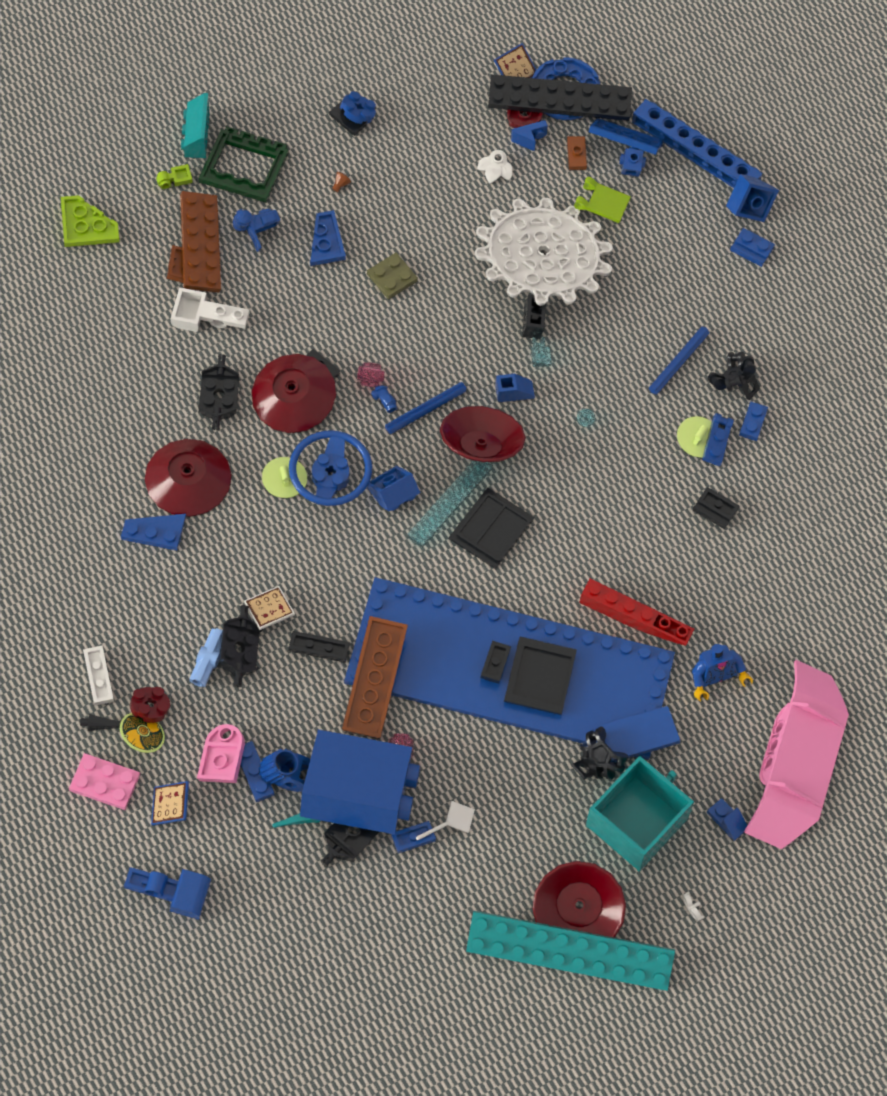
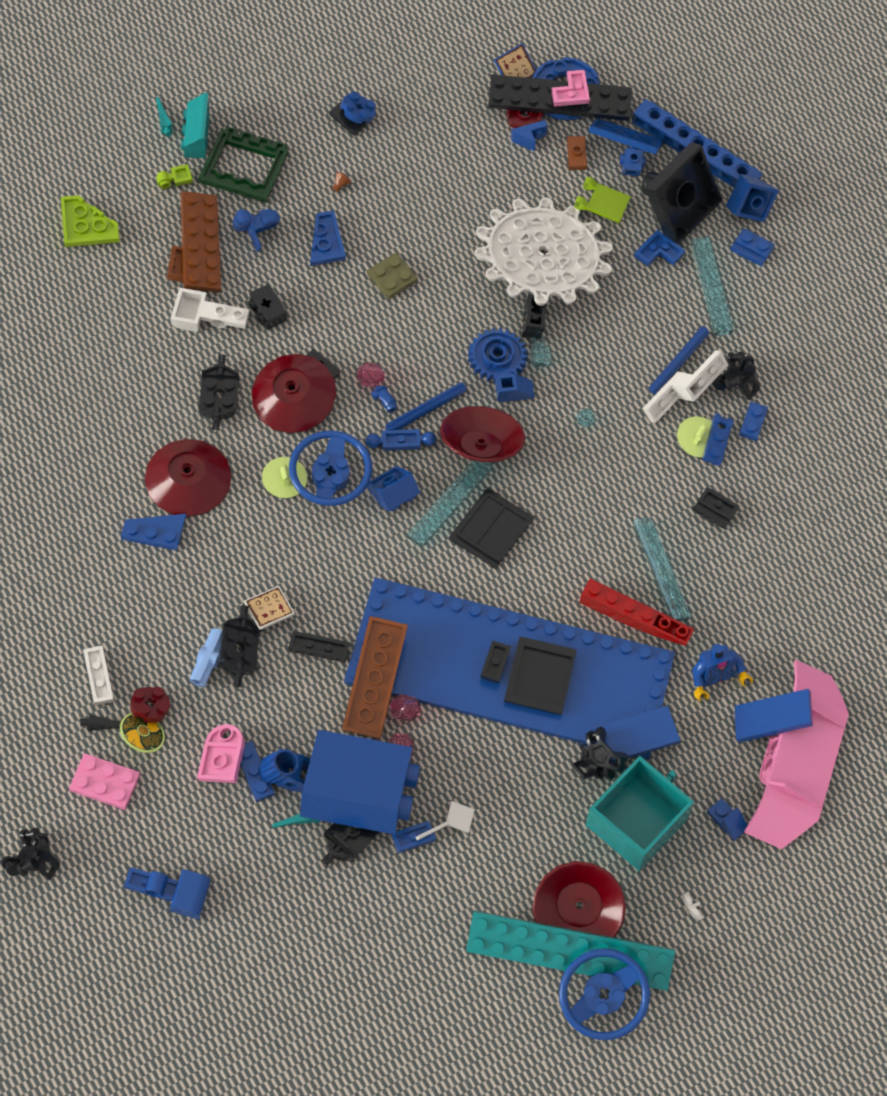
(31, 856): none -> black piece
(165, 123): none -> teal piece
(170, 803): piece -> none
(267, 306): none -> black brick
(401, 439): none -> blue plate
(405, 707): none -> clear pink head
(494, 168): white plate -> none
(497, 342): none -> blue gear
(574, 93): none -> bright pink plate
(592, 1003): none -> blue piece
(660, 245): none -> blue plate
(661, 569): none -> clear light blue plate
(682, 192): none -> black piece
(685, 386): none -> white bracket
(712, 286): none -> clear light blue plate
(773, 715): none -> blue tile

